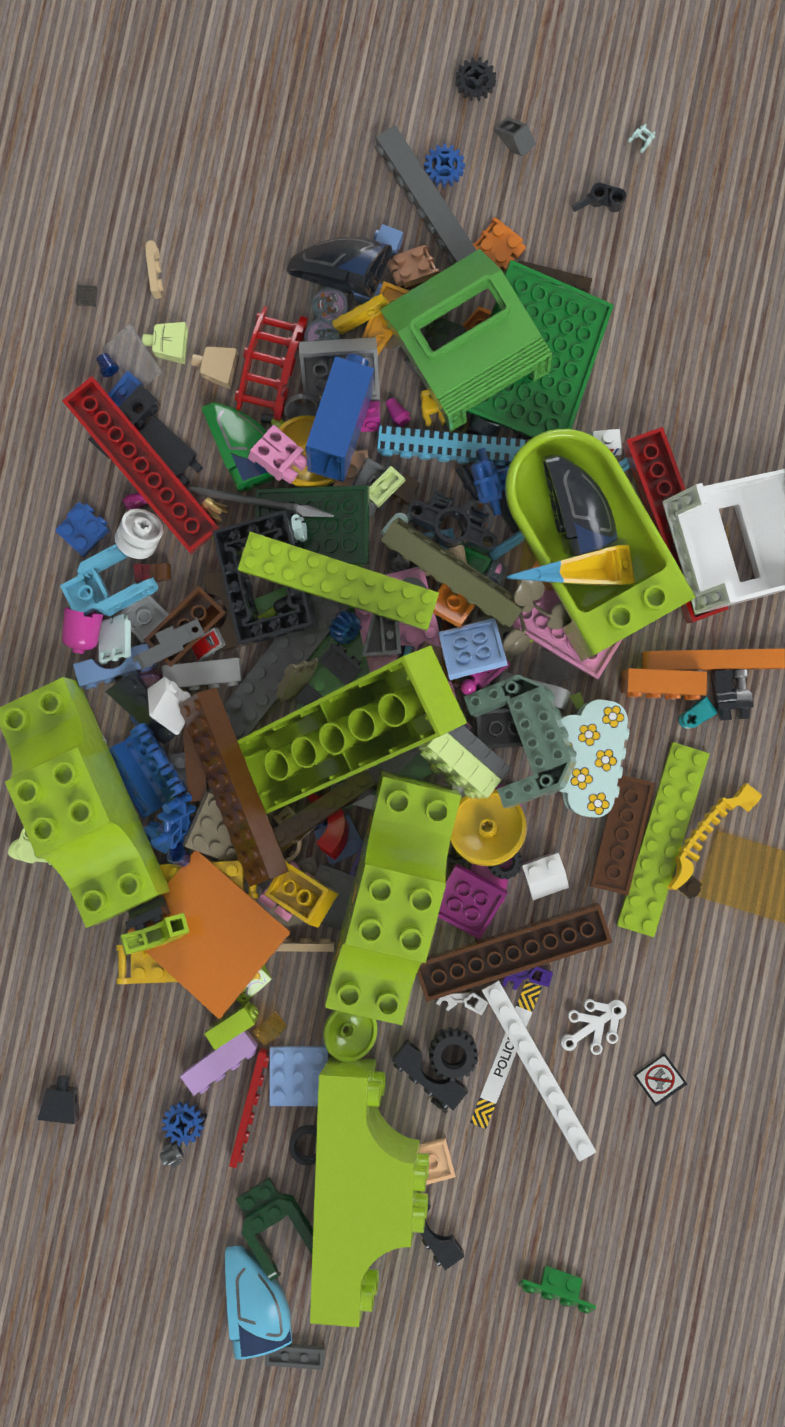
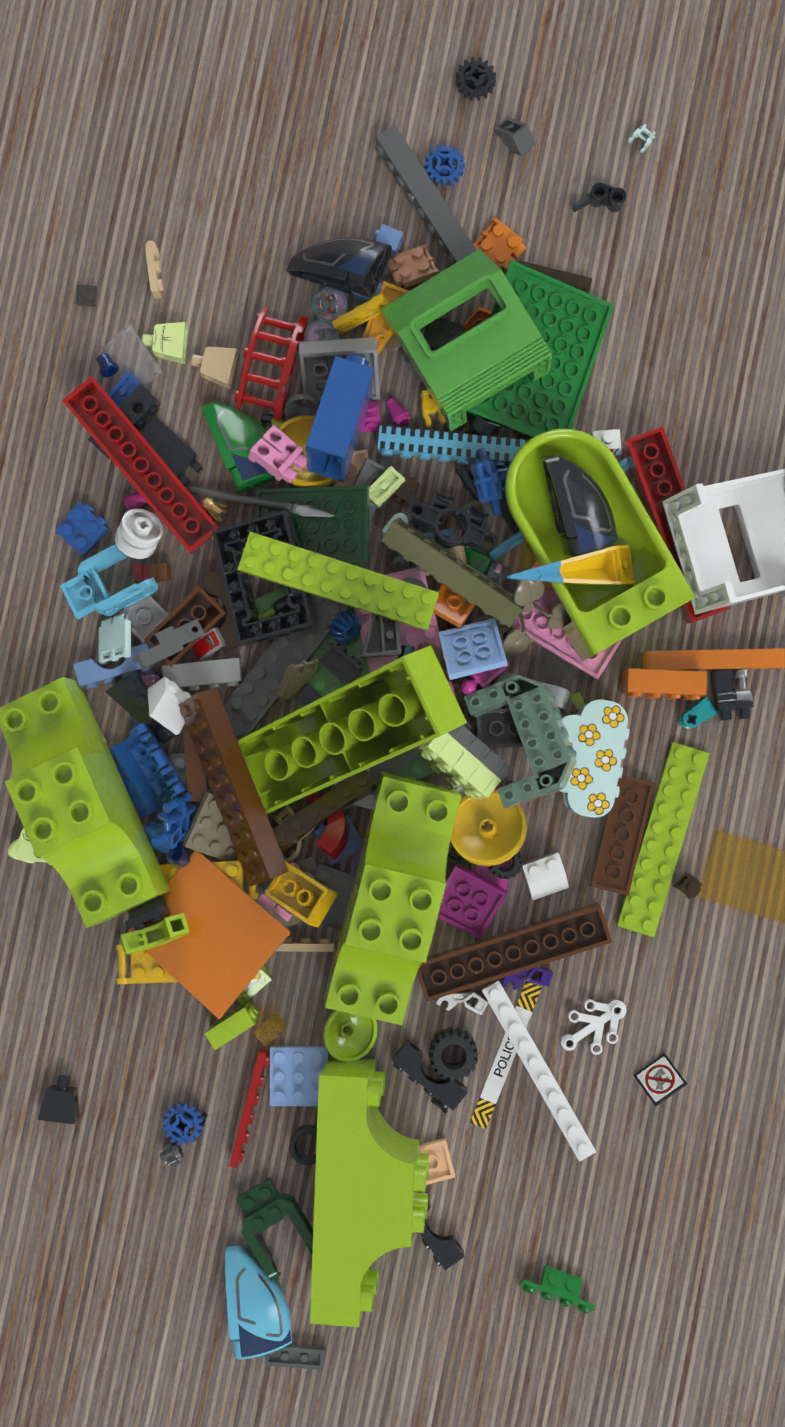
(81, 631): dark pink cylinder -> none
(219, 1061): lavender brick -> none
(299, 528): light aqua piece -> none
(745, 797): yellow piece -> none

